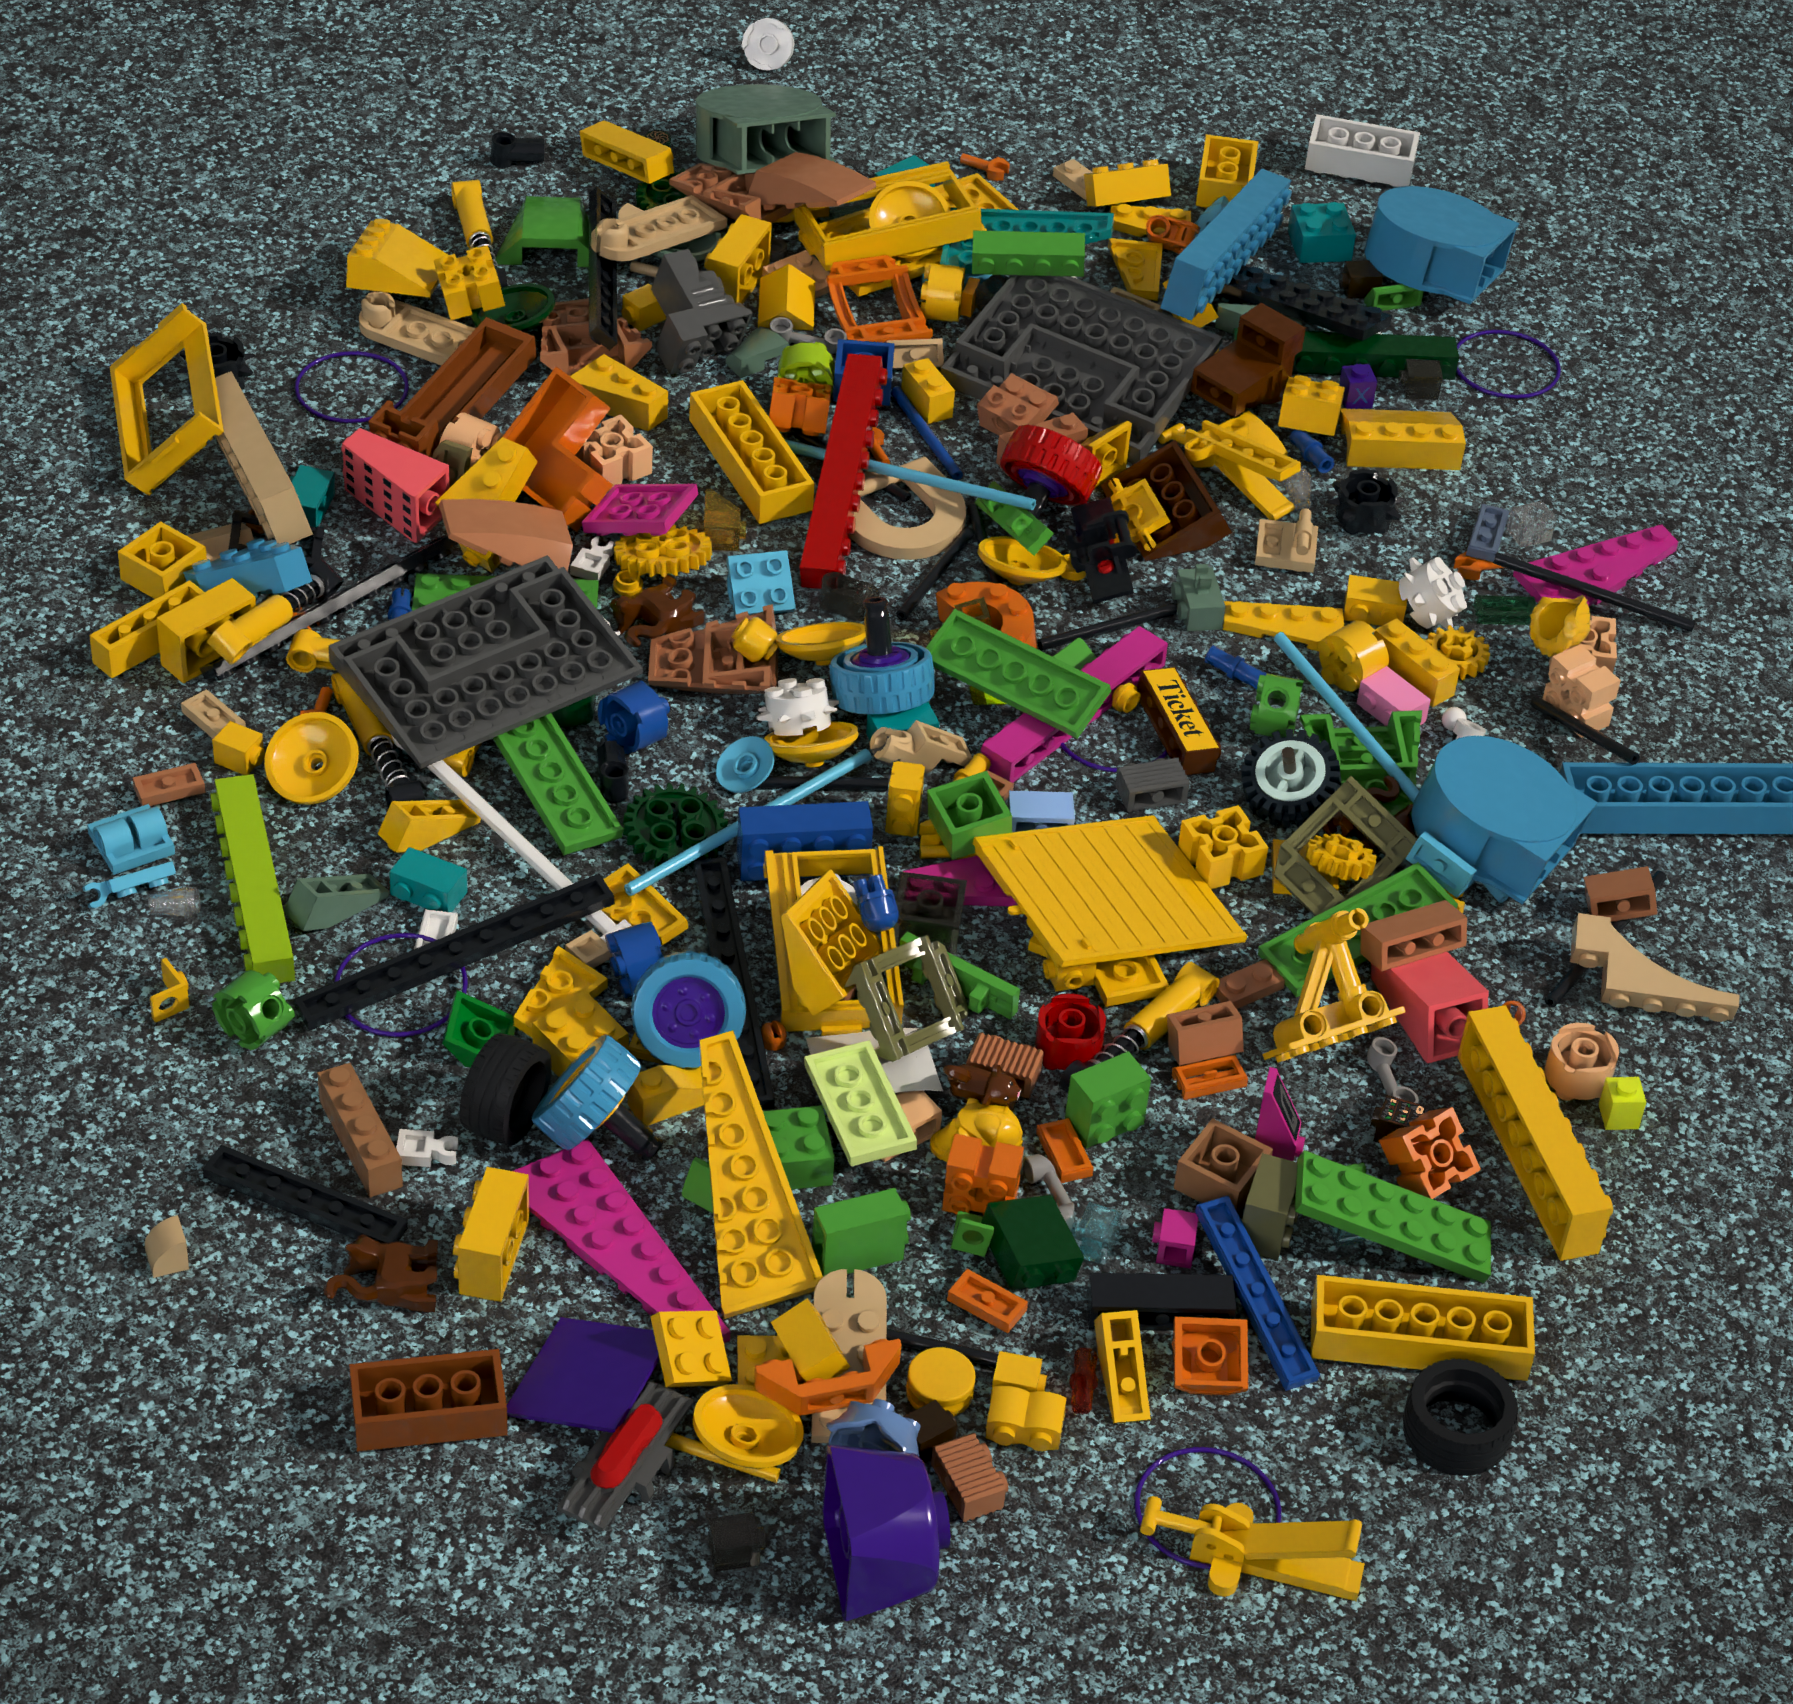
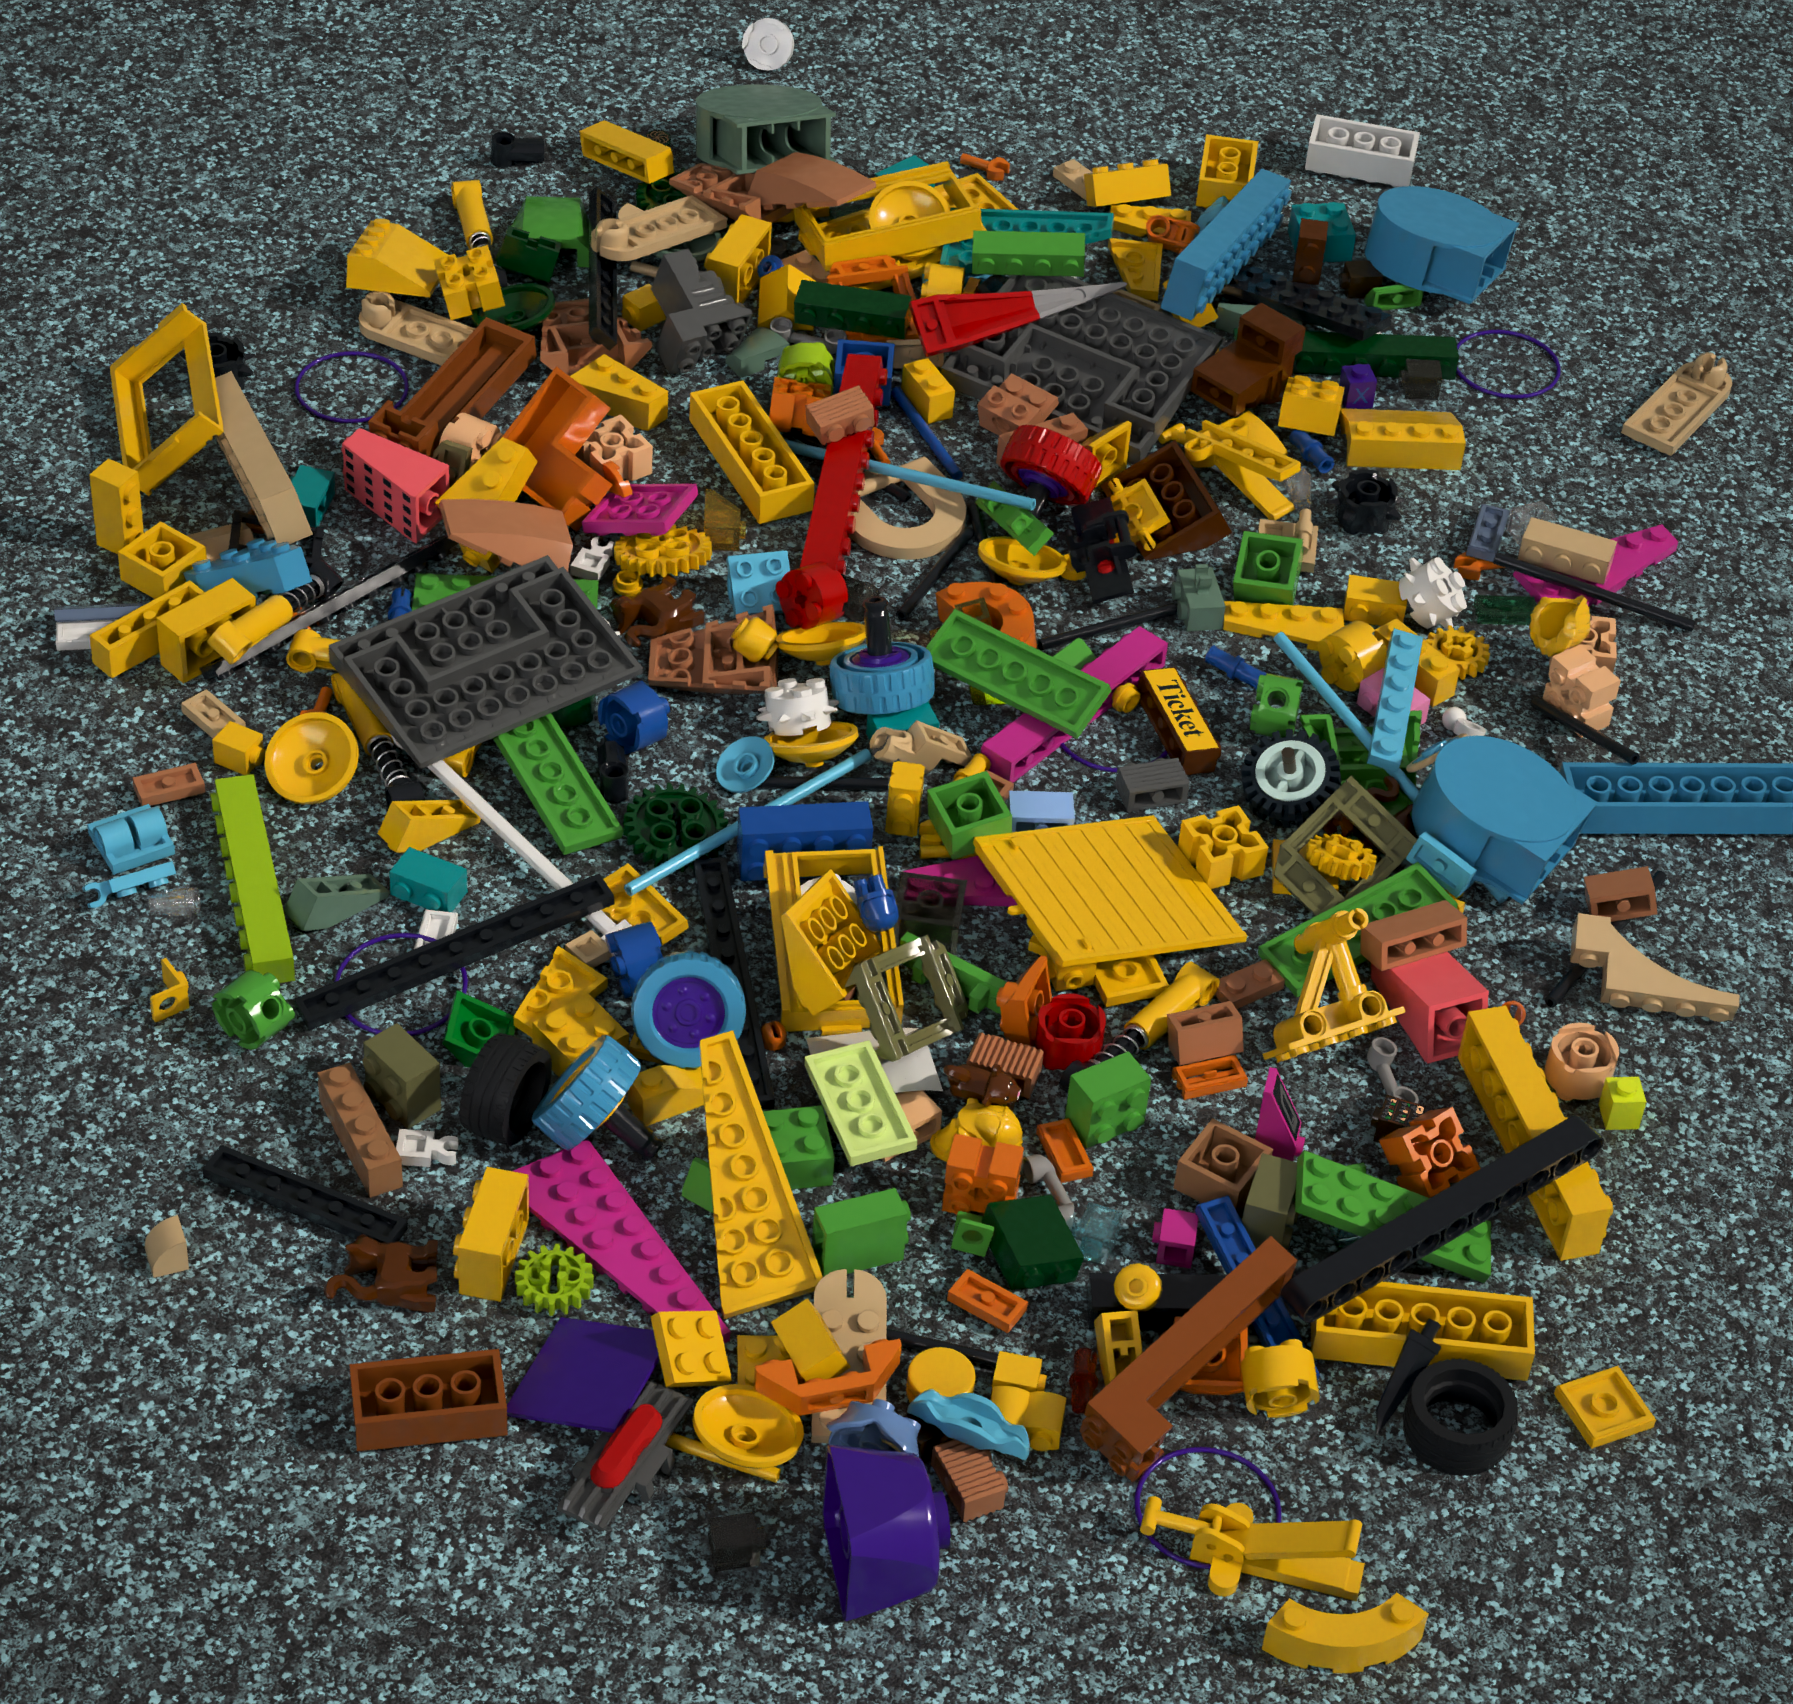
(75, 634): none -> white tile
(94, 612): none -> sand blue tile
(116, 505): none -> yellow brick
(402, 1076): none -> olive brick
(528, 255): none -> dark green brick
(540, 1267): none -> lime gear
(619, 486): none -> orange tile
(765, 264): none -> blue plate
(812, 595): none -> red brick
(840, 415): none -> nougat brick
(852, 309): none -> dark green brick
(962, 320): none -> red plate
(972, 1421): none -> medium azure piece
(1022, 1001): none -> orange slope
(1124, 1414): none -> dark orange brick
(1138, 1287): none -> yellow head
(1268, 568): none -> bright green brick
(1279, 1379): none -> yellow brick
(1310, 251): none -> reddish brown brick
(1344, 1640): none -> yellow brick
(1395, 700): none -> medium azure plate
(1413, 1358): none -> black bar
(1429, 755): none -> wheel
(1441, 1219): none -> black beam
(1567, 550): none -> tan brick
(1604, 1407): none -> yellow tile
(1681, 404): none -> tan plate

